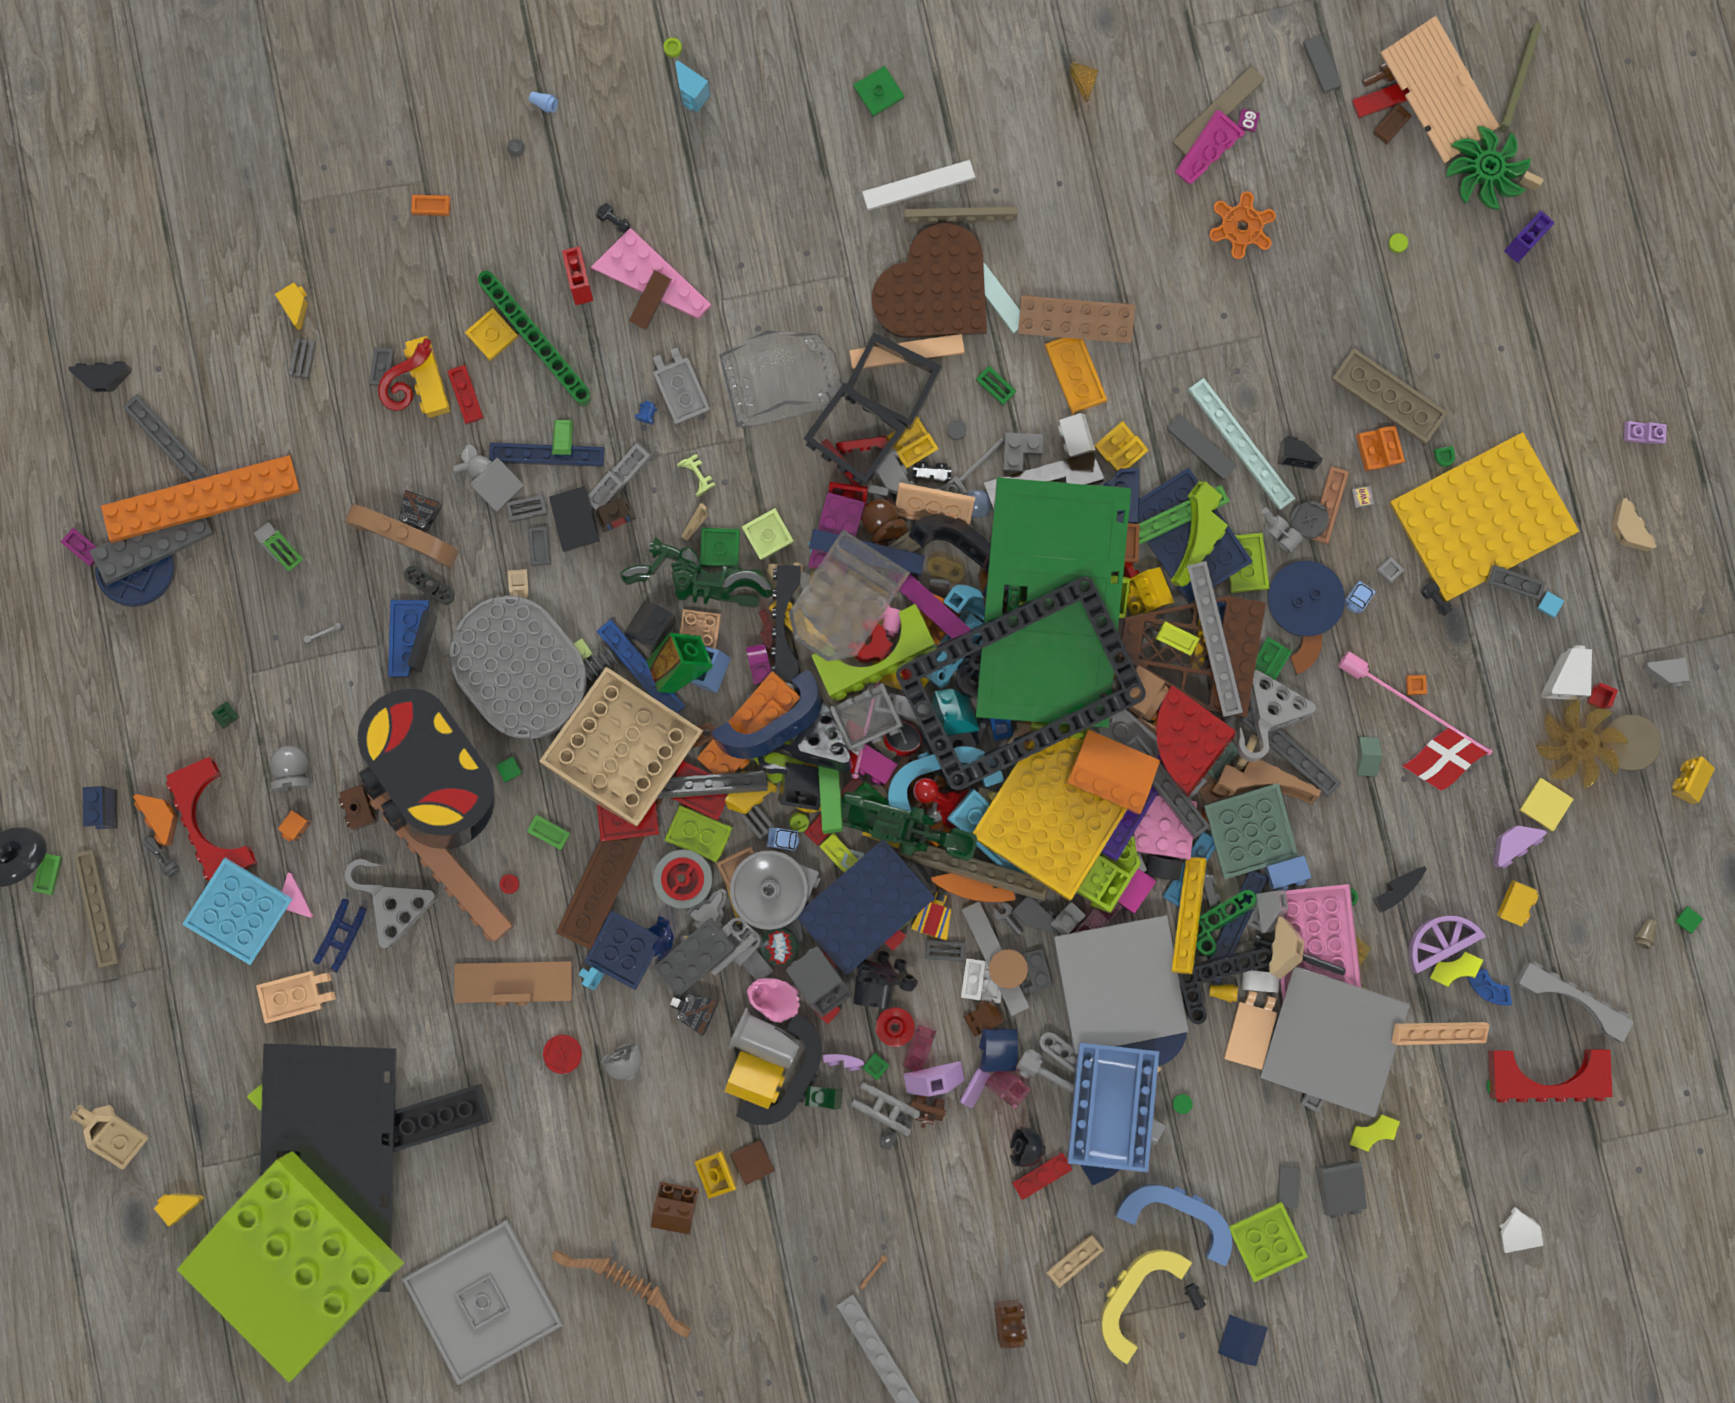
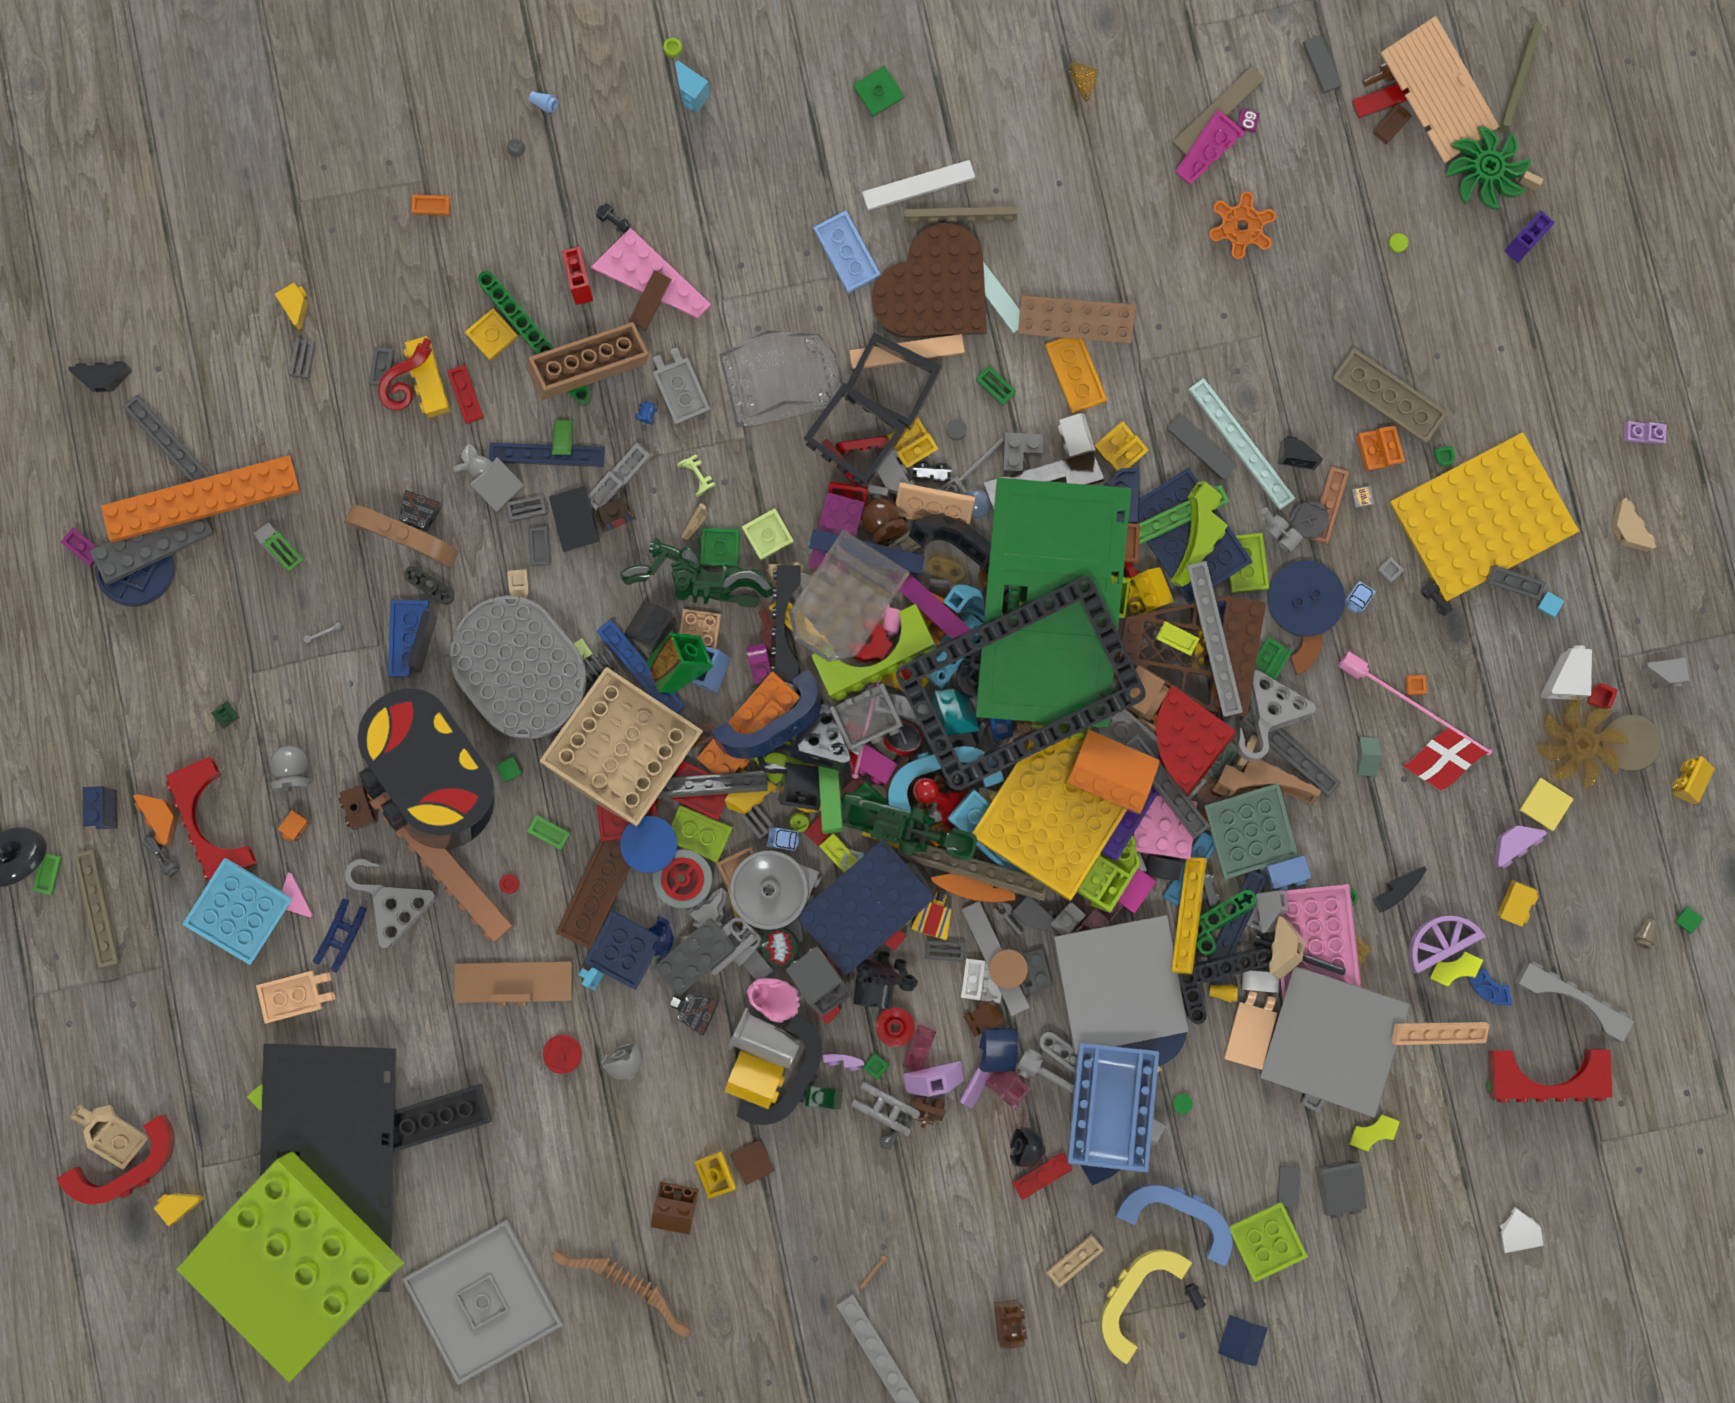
(162, 1145): none -> red arch
(587, 361): none -> medium nougat brick
(649, 845): none -> blue piece
(846, 252): none -> light blue tile

